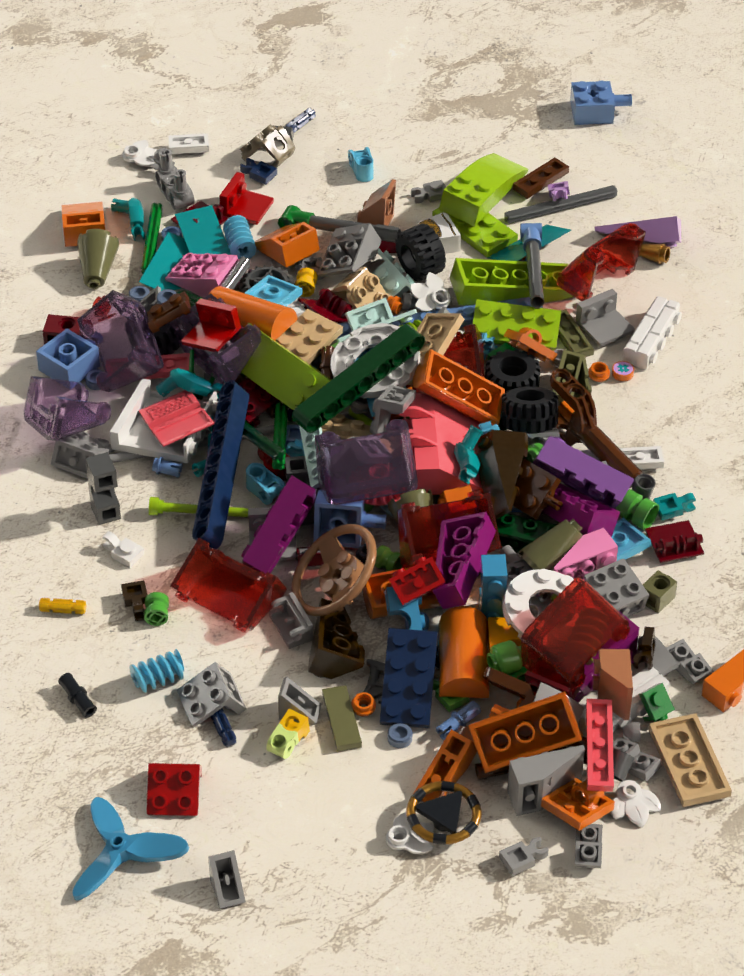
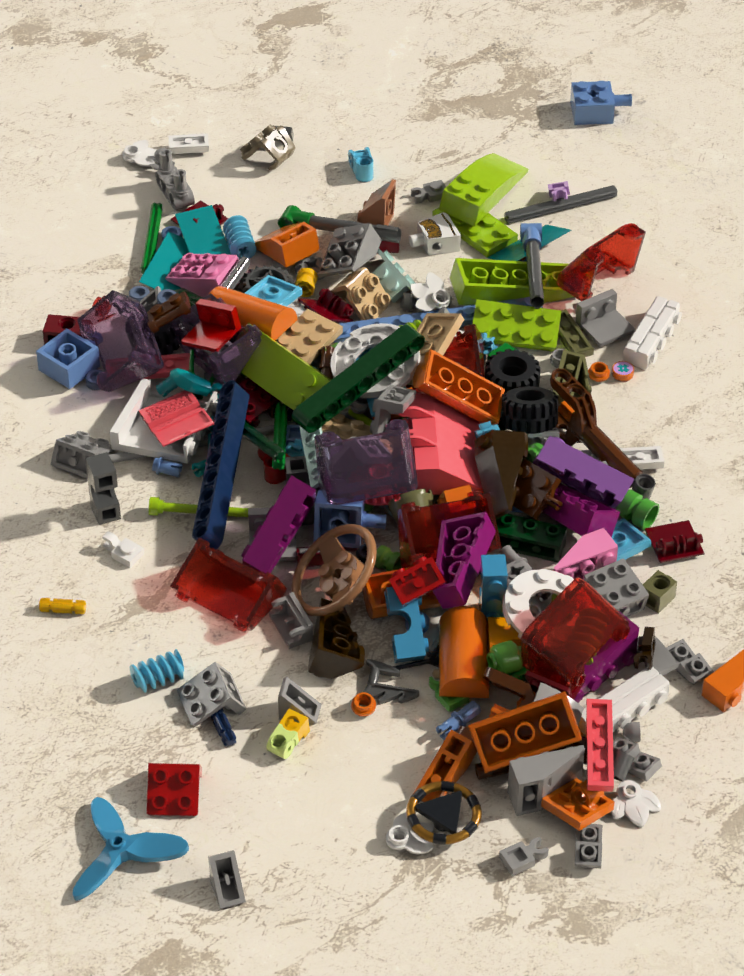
(61, 408): clear purple windscreen -> none
(77, 695): black pin -> none
(80, 218): orange slope -> none
(96, 254): olive cone -> none
(134, 595): dark brown plate -> none
(136, 214): teal arm -> none
(156, 608): bright green wheel -> none
(242, 202): red bracket -> none
(260, 172): dark blue plate -> none
(263, 482): medium azure piece -> none
(302, 119): axle -> none
(341, 718): olive tile -> none
(373, 313): light aqua bracket -> none
(394, 304): orange plate -> none
(400, 735): sand blue tile -> none
(408, 677): dark blue plate -> none
(420, 251): black tyre -> none
(465, 455): teal arm -> none
(533, 346): orange plate -> none
(540, 178): reddish brown plate -> none
(552, 545): olive cone -> none
(614, 679): nougat slope -> none
(655, 252): pearl gold cone -> none
(656, 703): green bracket -> none
(658, 231): lavender wedge -> none
(673, 506): teal plate -> none
(689, 760): tan plate -> none

